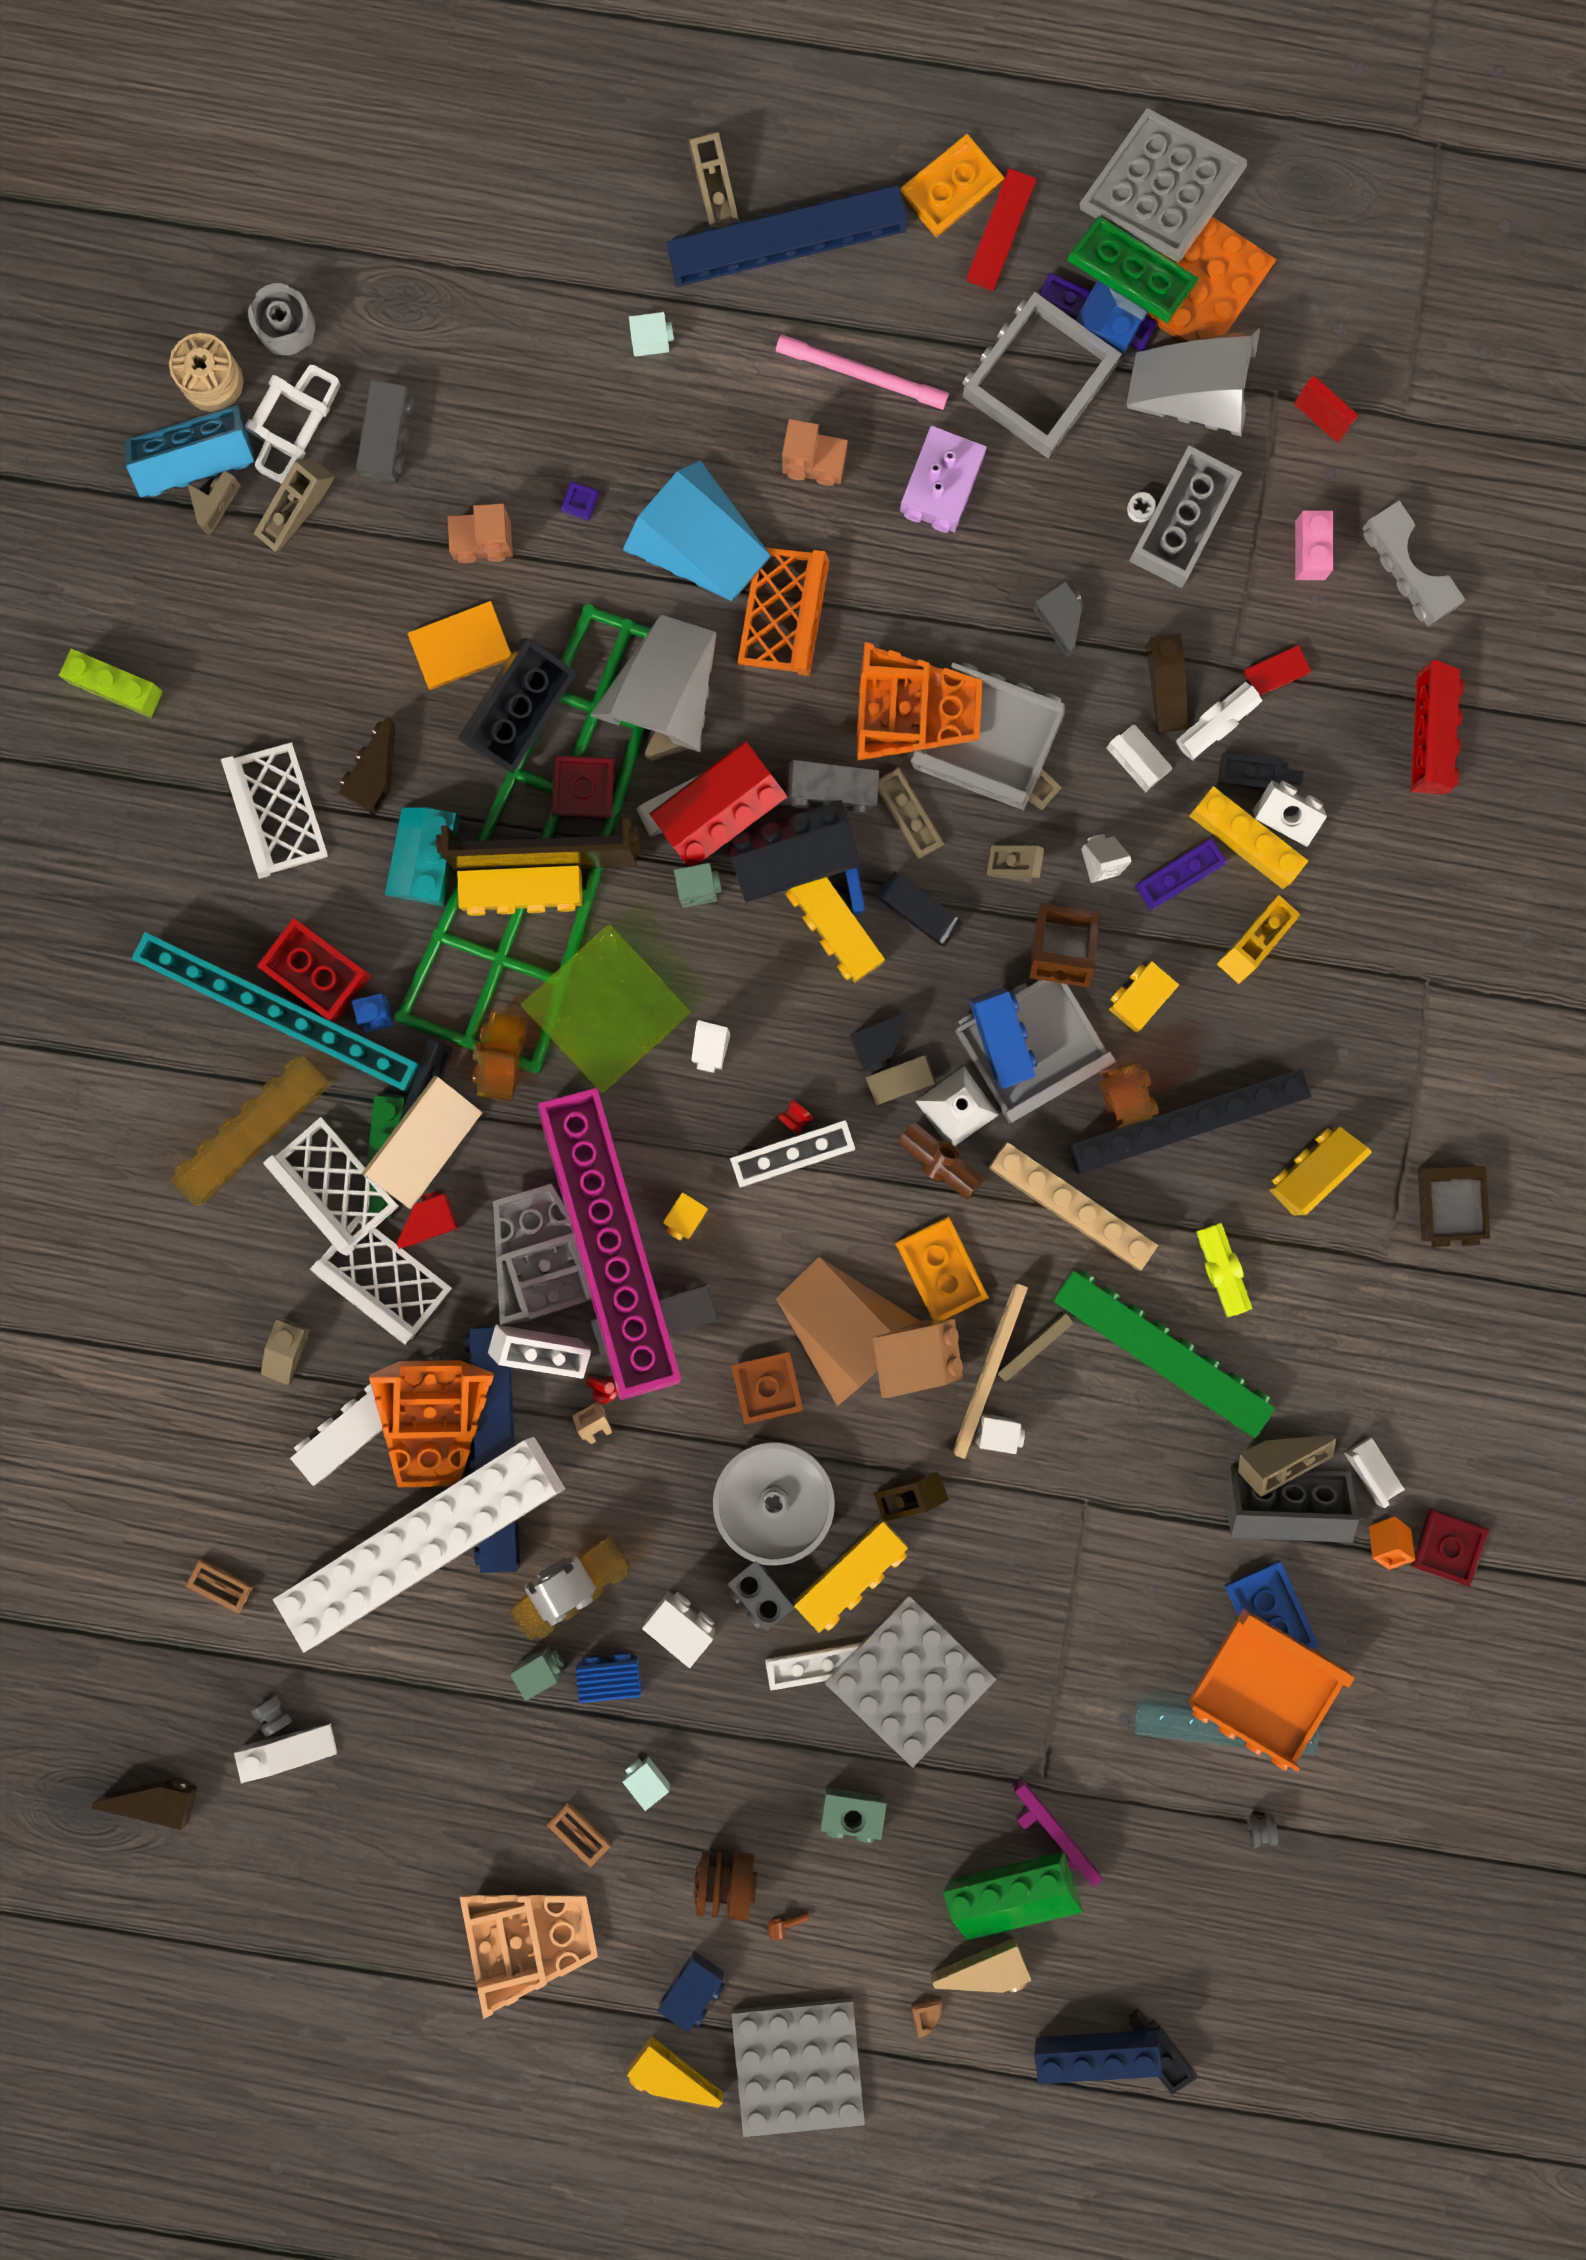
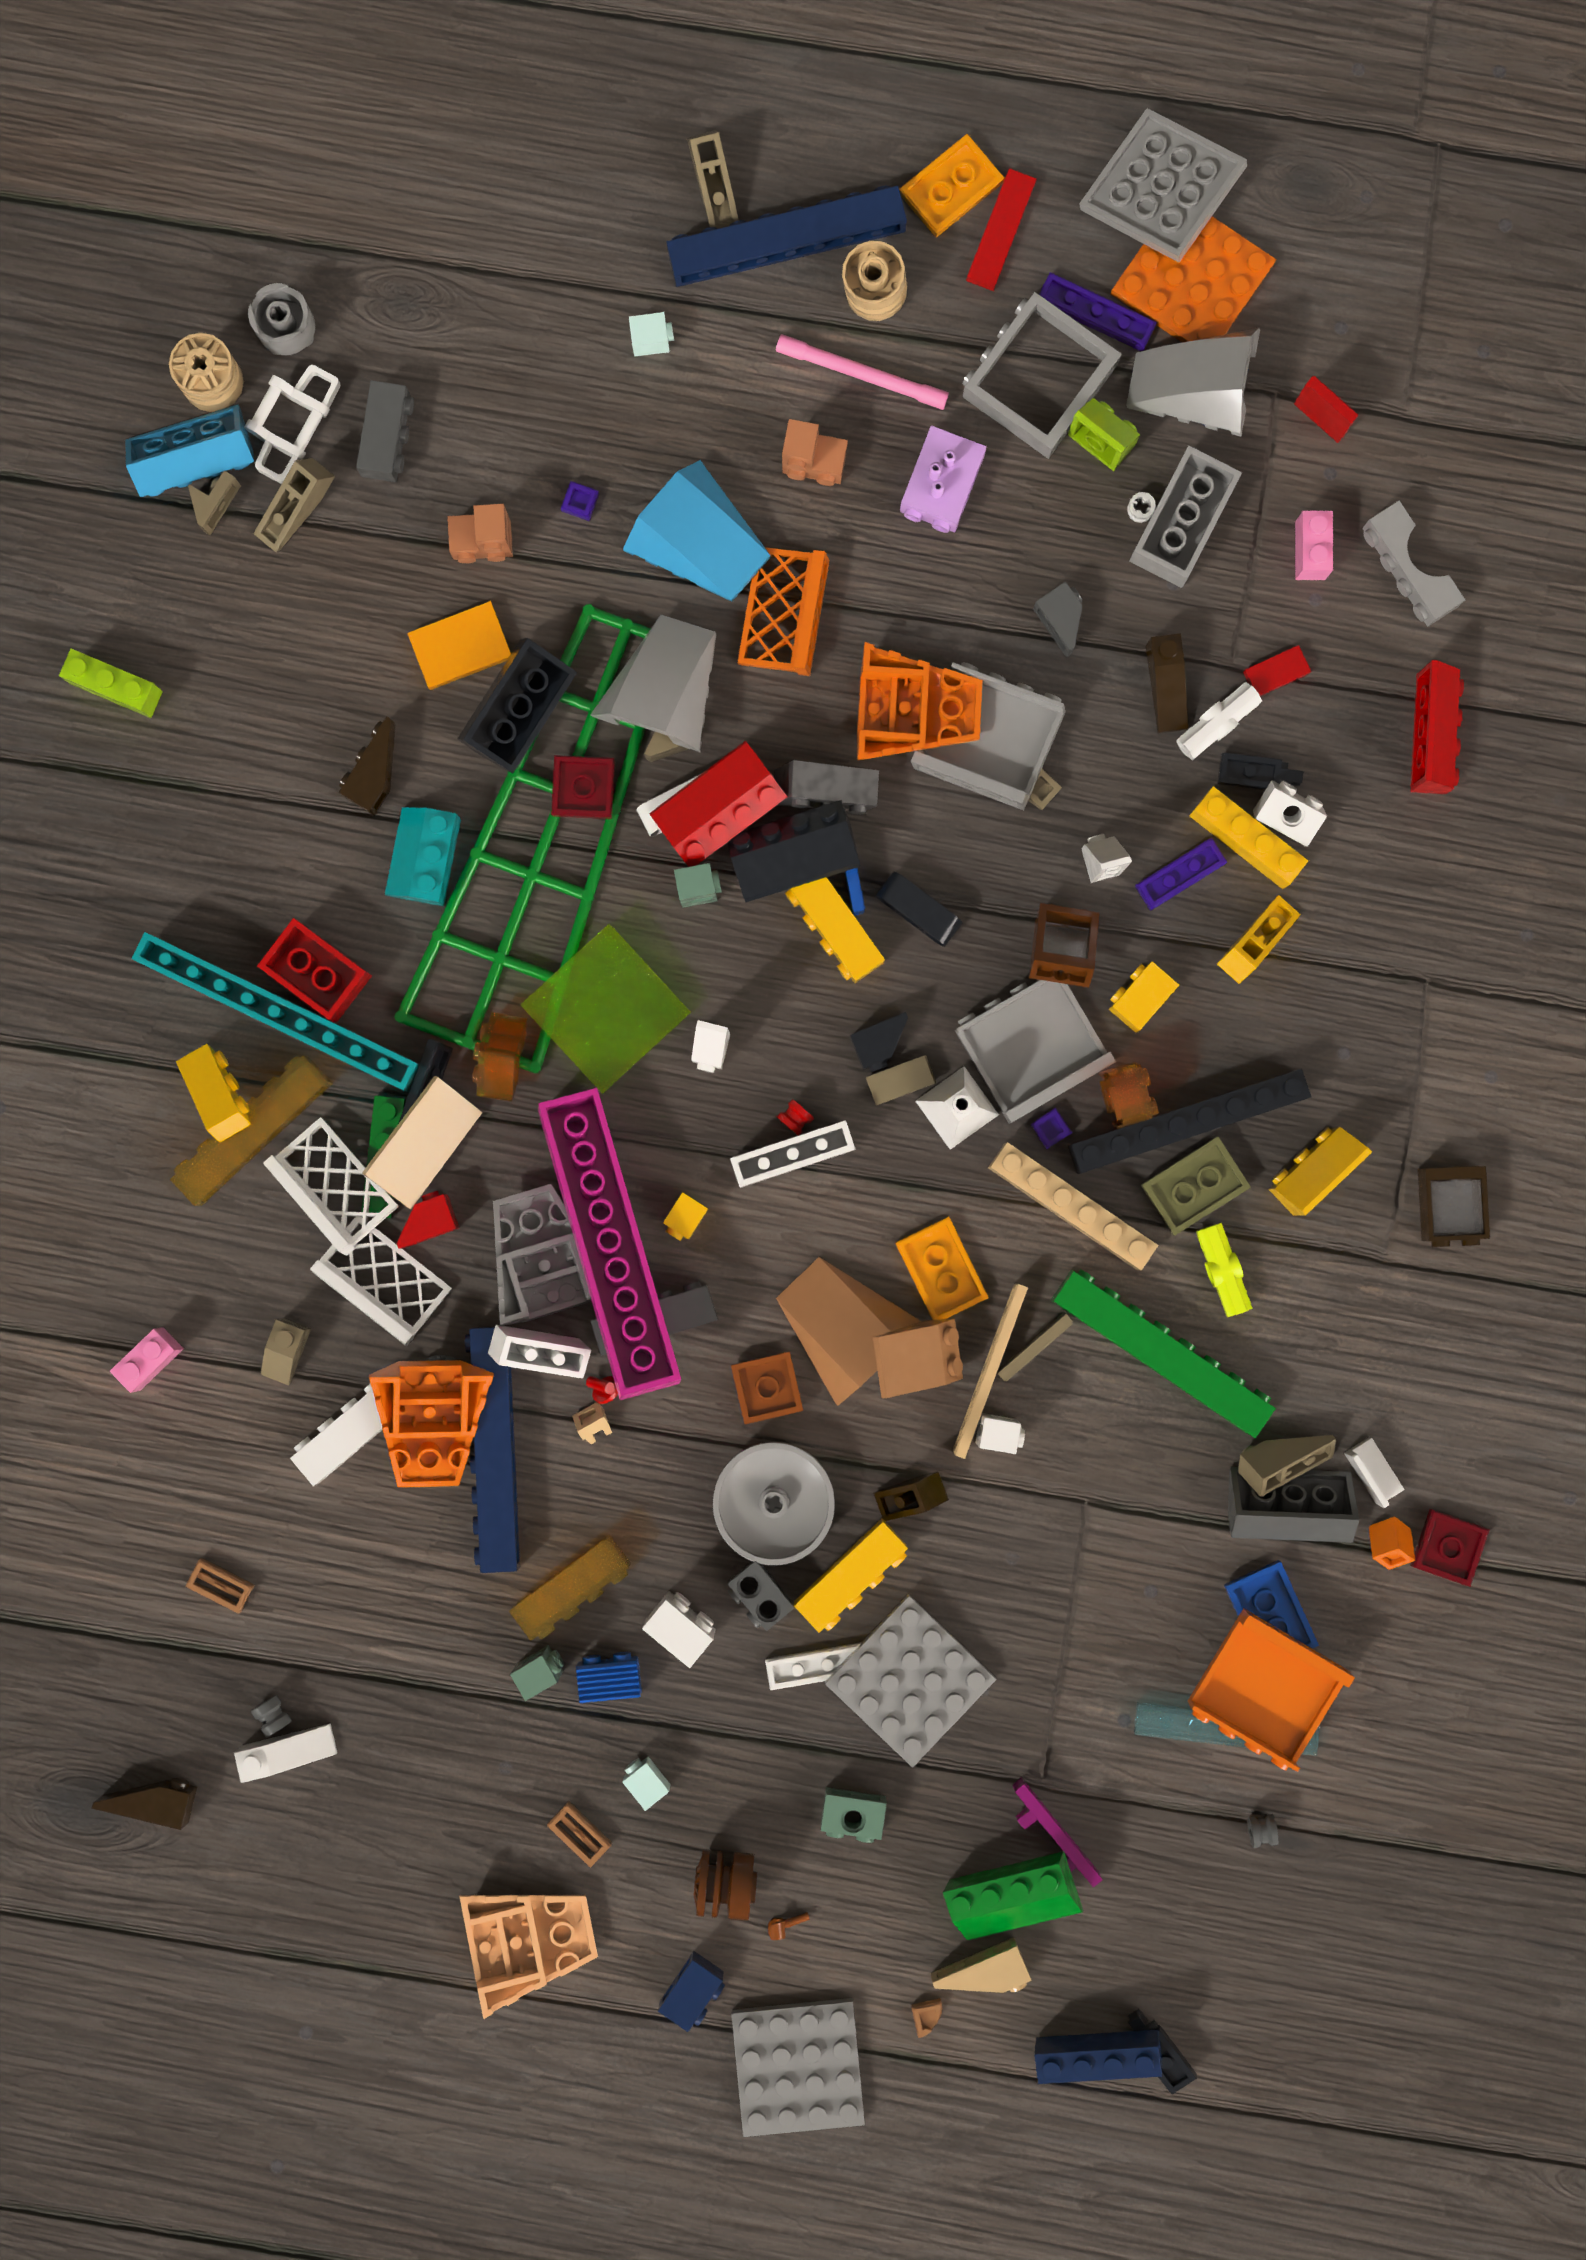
(146, 1360): none -> bright pink brick
(214, 1092): none -> yellow brick
(249, 818): white fence -> none
(373, 1012): blue brick -> none
(419, 1544): white brick -> none
(520, 889): yellow brick -> none
(542, 852): dark brown panel -> none
(561, 1589): light grey brick -> none
(670, 2077): yellow slope -> none
(874, 280): none -> tan wheel
(909, 814): dark tan tile -> none
(941, 1160): reddish brown piece -> none
(1003, 1037): blue brick -> none
(1015, 862): dark tan slope -> none
(1051, 1128): none -> dark purple tile
(1103, 433): none -> lime slope
(1111, 317): blue slope -> none
(1133, 269): green tile -> none
(1139, 757): white panel -> none
(1195, 1186): none -> olive plate

